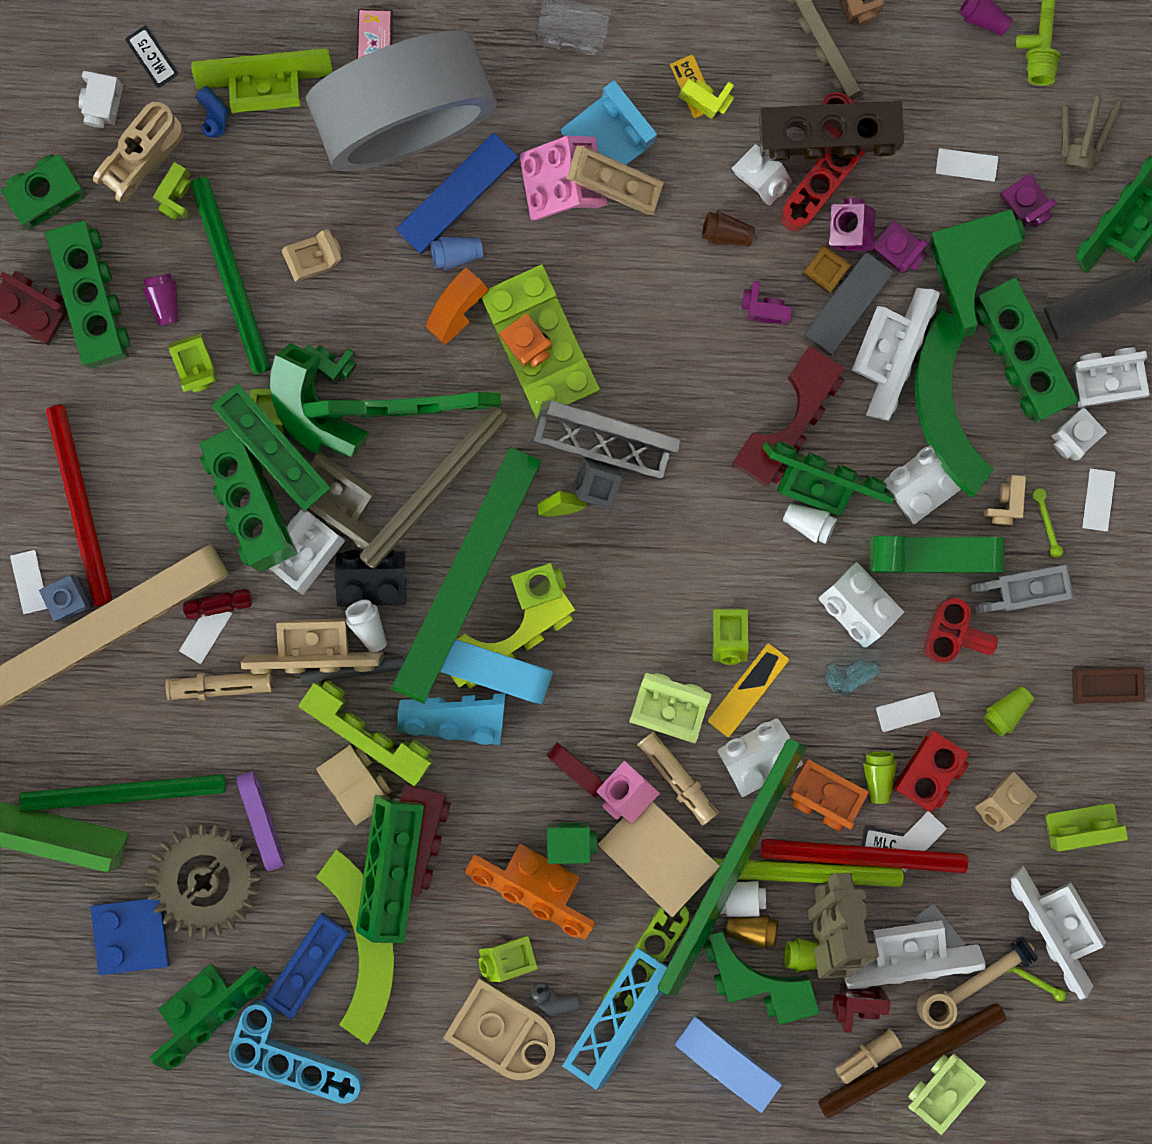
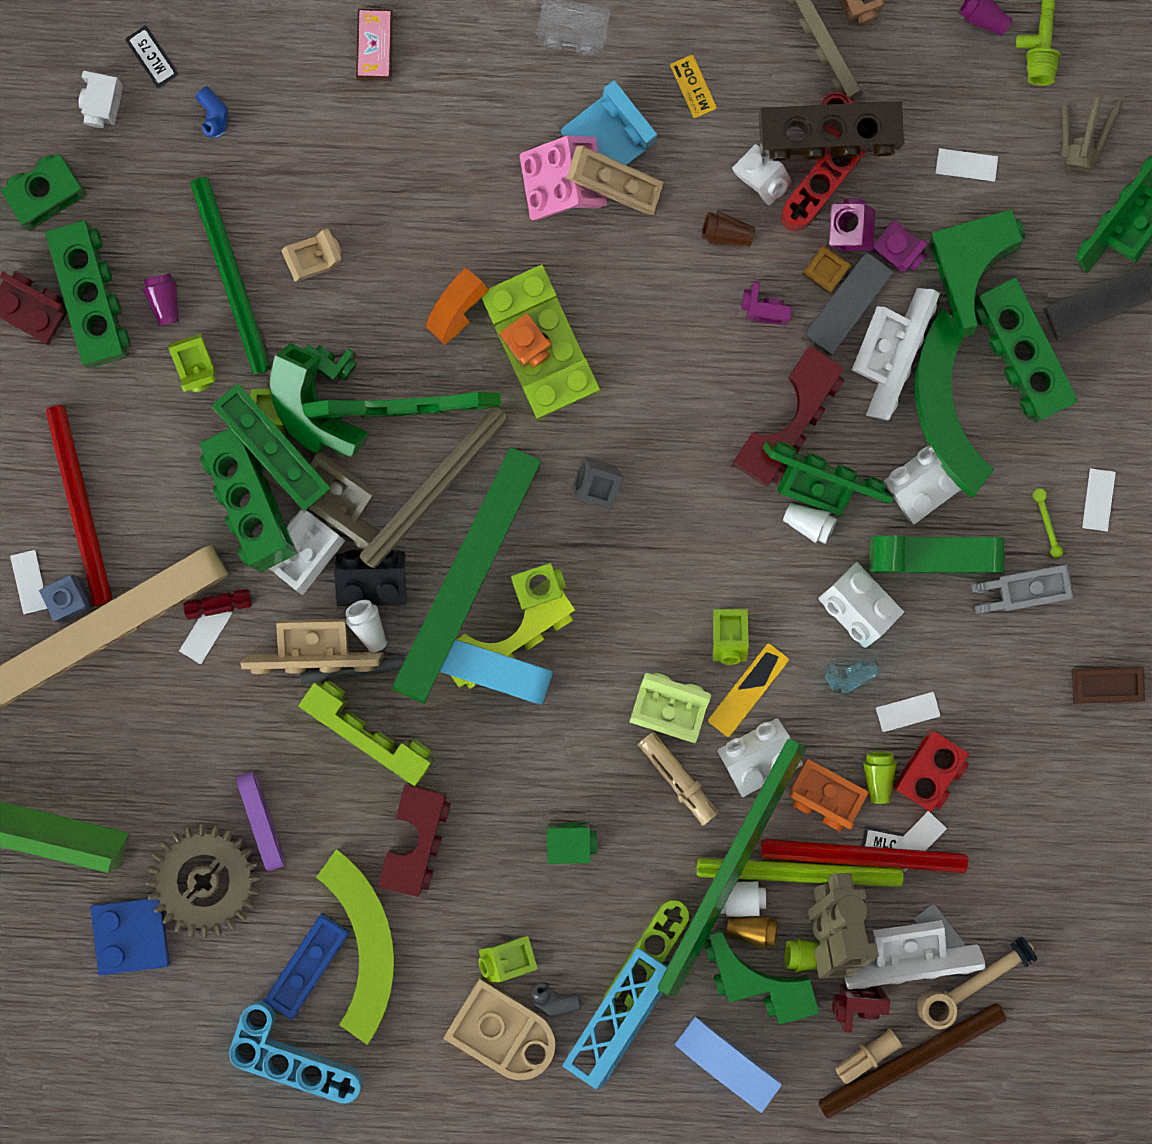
(122, 792): green axle -> none
(156, 135): tan piece -> none
(173, 186): lime bracket -> none
(202, 1009): green bracket -> none
(218, 685): tan pin -> none
(263, 80): lime bracket -> none
(353, 782): tan brick -> none
(389, 870): green fence -> none
(401, 100): light grey wheel -> none
(455, 251): medium blue cone -> none
(457, 193): blue tile -> none
(464, 720): medium azure wing -> none
(535, 885): orange bracket -> none
(560, 504): lime tile -> none
(575, 769): dark red beam -> none
(607, 426): fence -> none
(638, 789): bright pink brick -> none
(660, 858): tan tile -> none
(701, 97): neon yellow bracket -> none
(946, 1093): yellowish green bracket -> none
(957, 634): red beam -> none
(1006, 802): tan bracket -> none
(1008, 711): lime cone -> none
(1011, 495): tan bracket -> none
(1028, 201): magenta bracket -> none
(1059, 994): lime hinge -> none
(1064, 925): white bracket -> none
(1077, 435): white bracket -> none
(1084, 827): lime bracket -> none
(1110, 378): white bracket -> none

